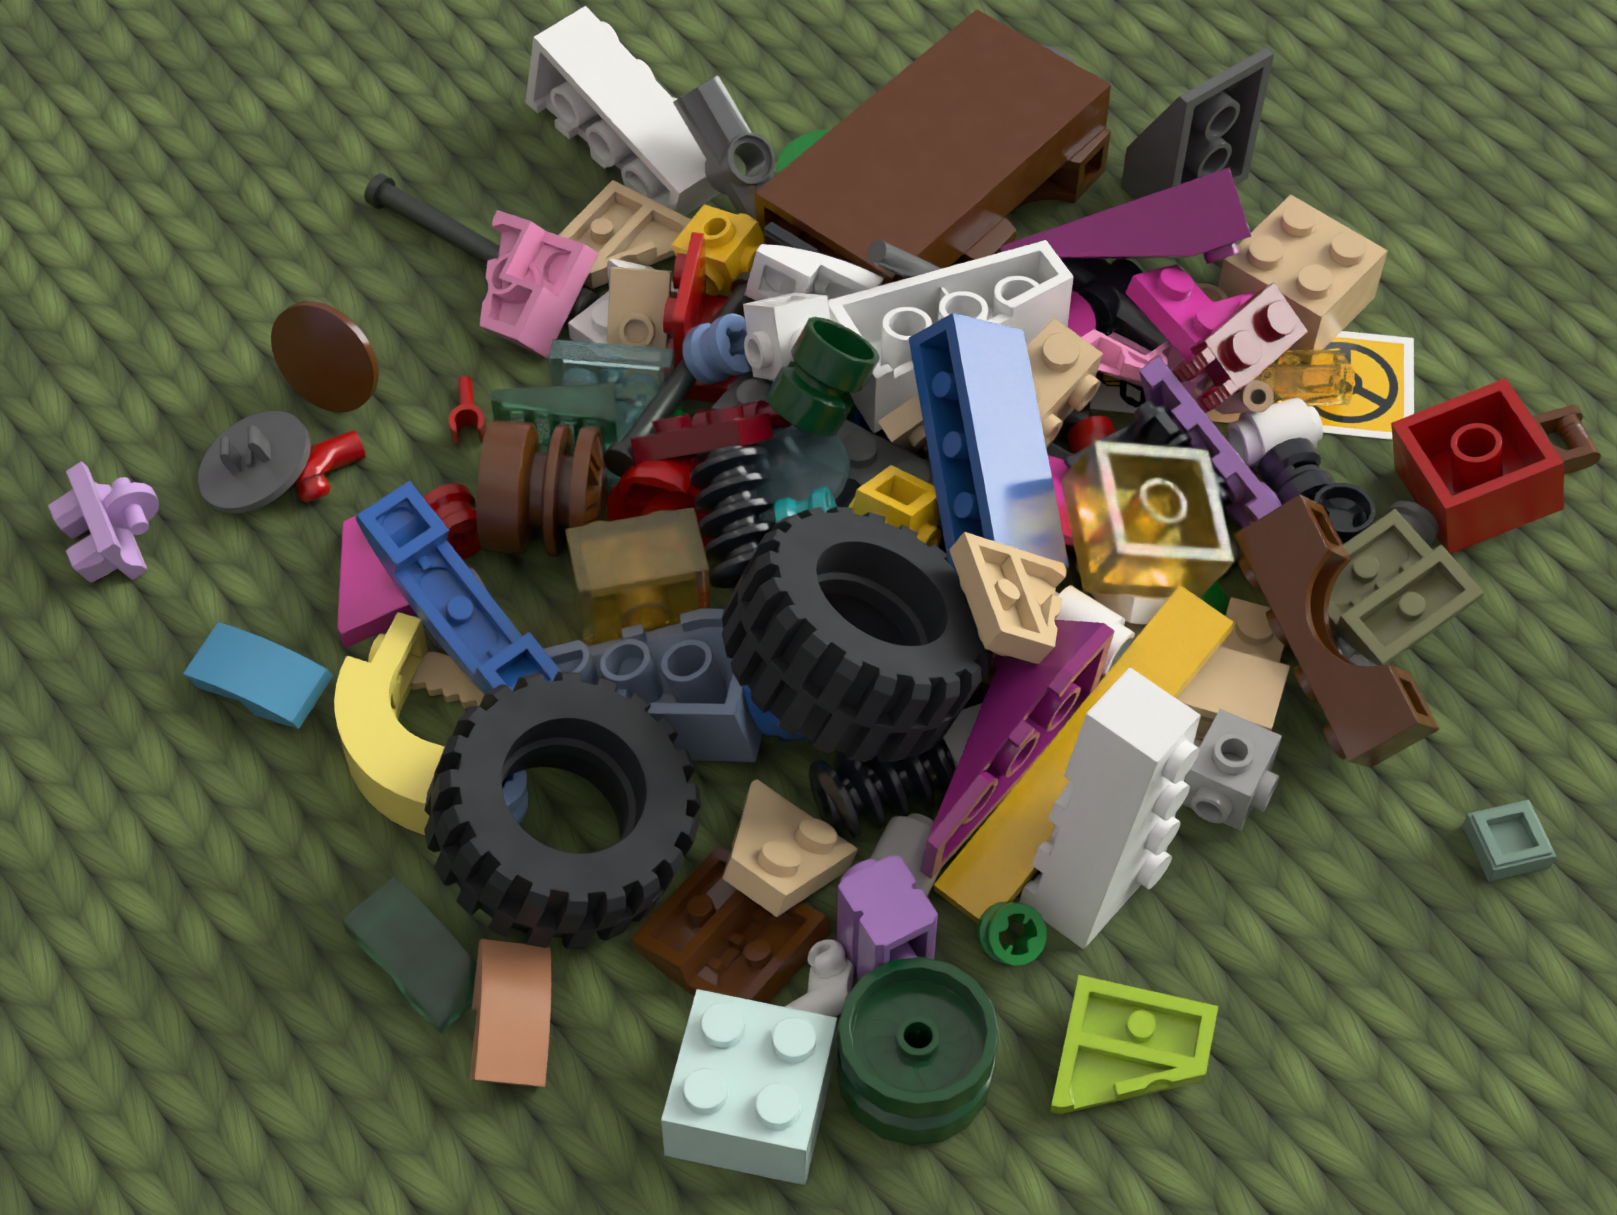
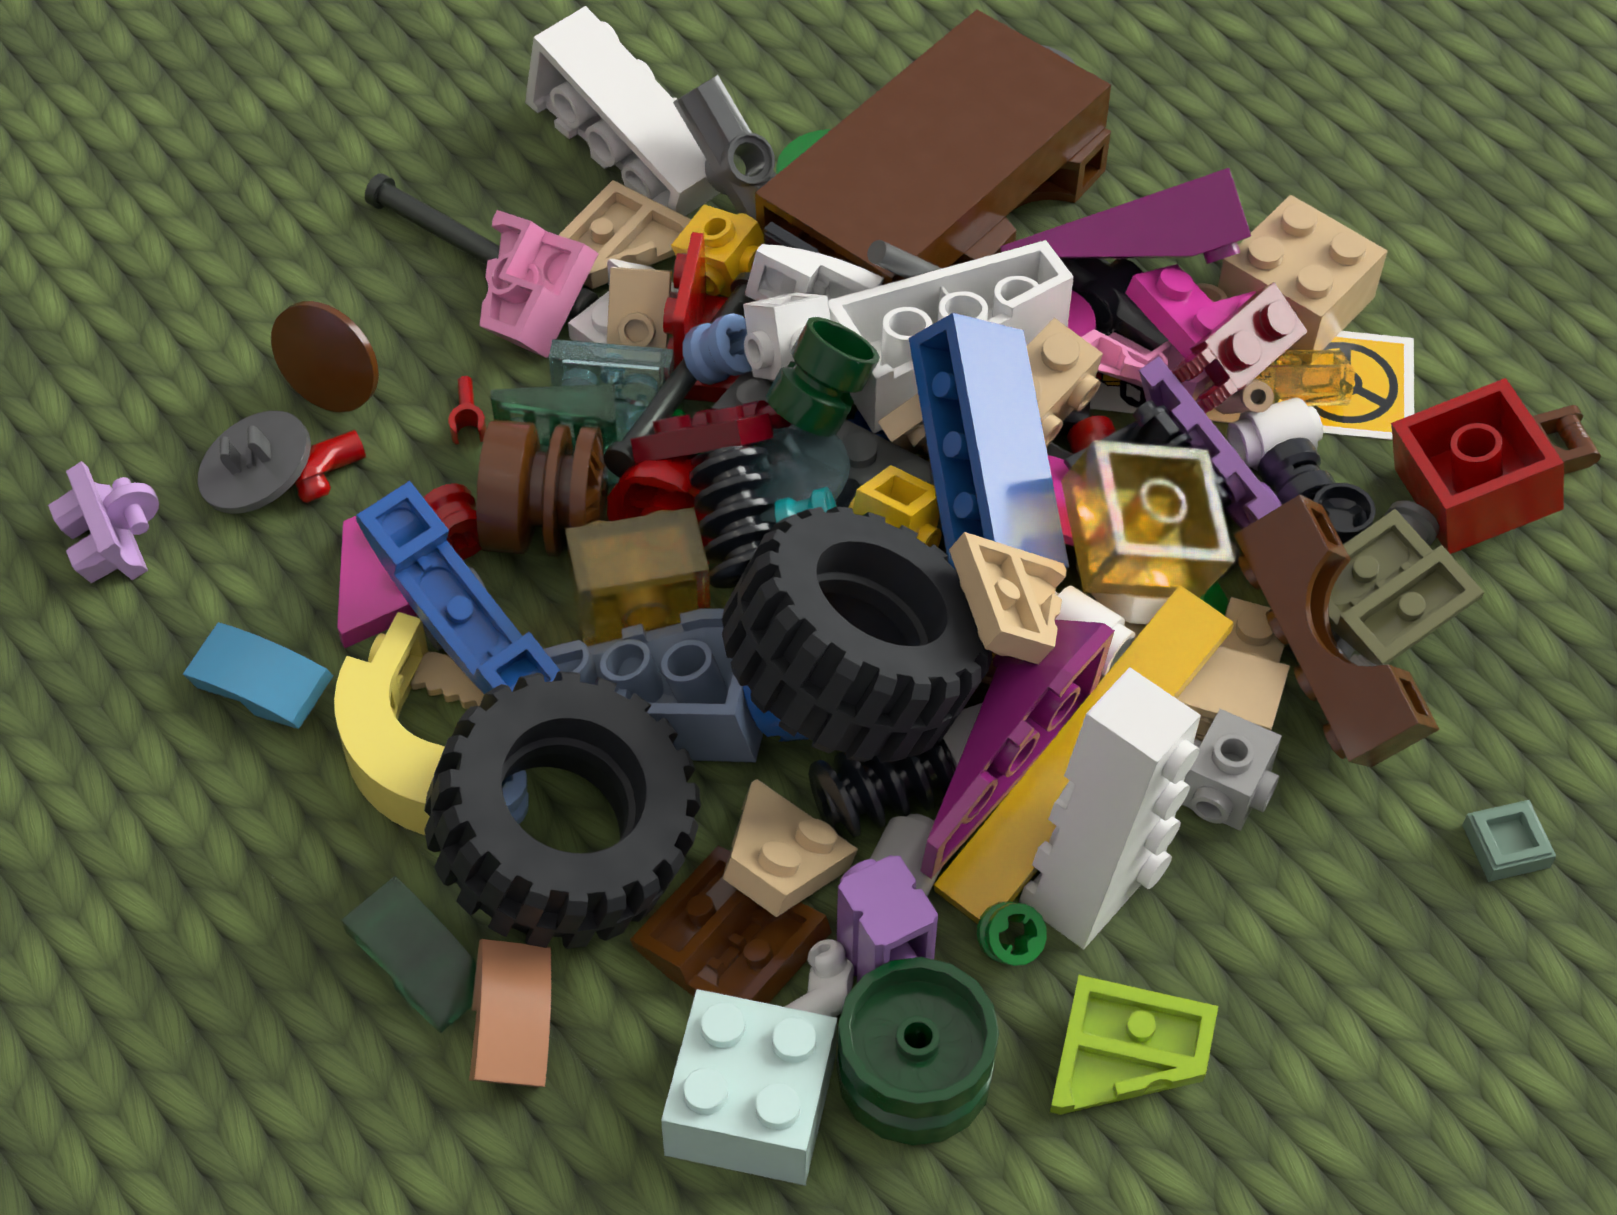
(1202, 131): dark grey slope -> none

